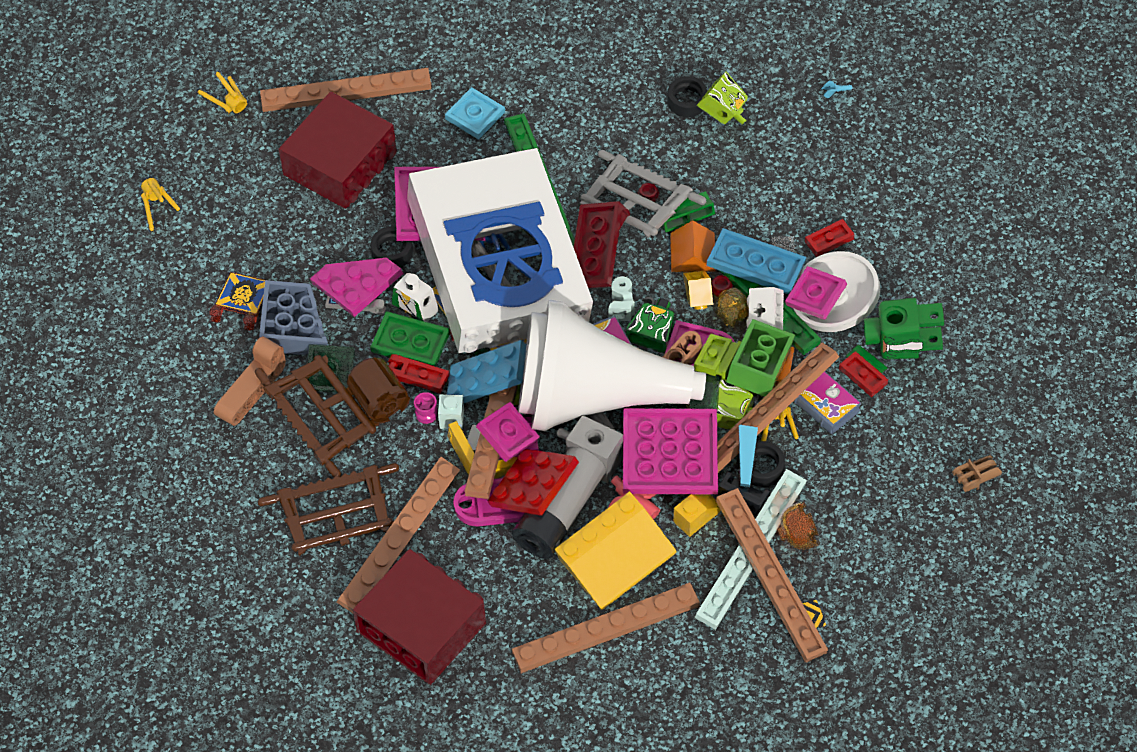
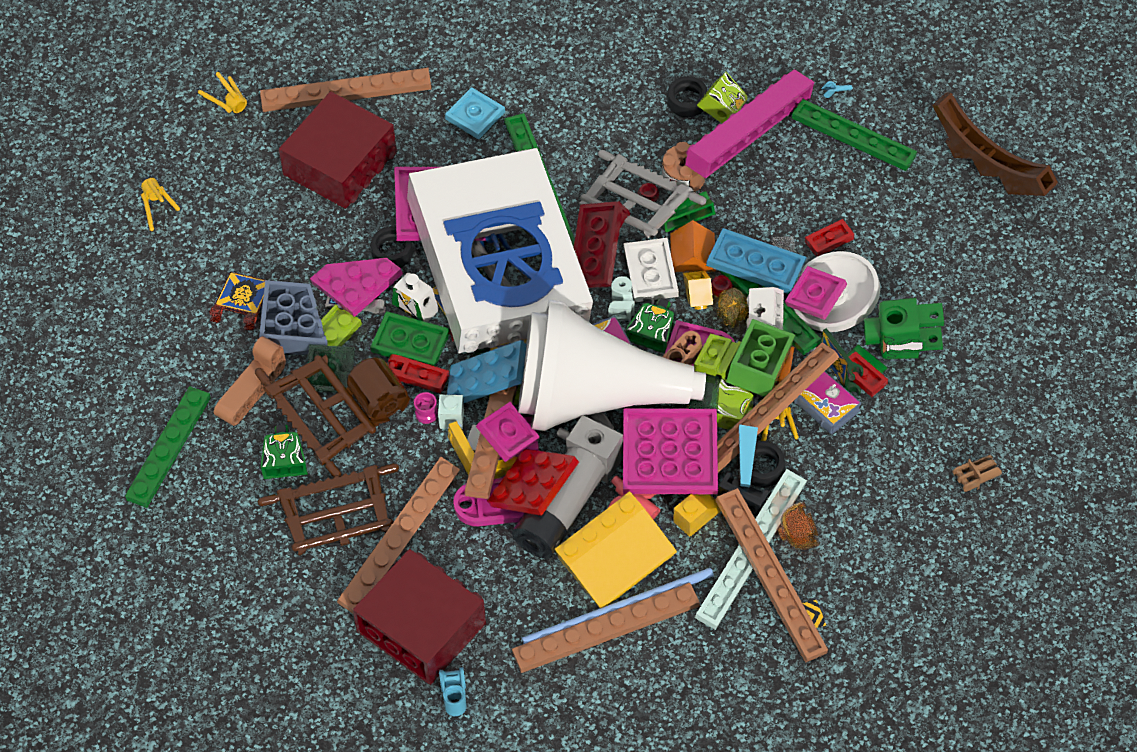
(167, 447): none -> green plate
(282, 454): none -> green torso
(339, 326): none -> lime plate
(453, 687): none -> medium azure piece
(651, 269): none -> white plate
(675, 168): none -> nougat brick
(693, 578): none -> light blue piece
(748, 123): none -> dark pink brick
(843, 366): none -> flag
(854, 135): none -> green plate
(990, 159): none -> reddish brown arch

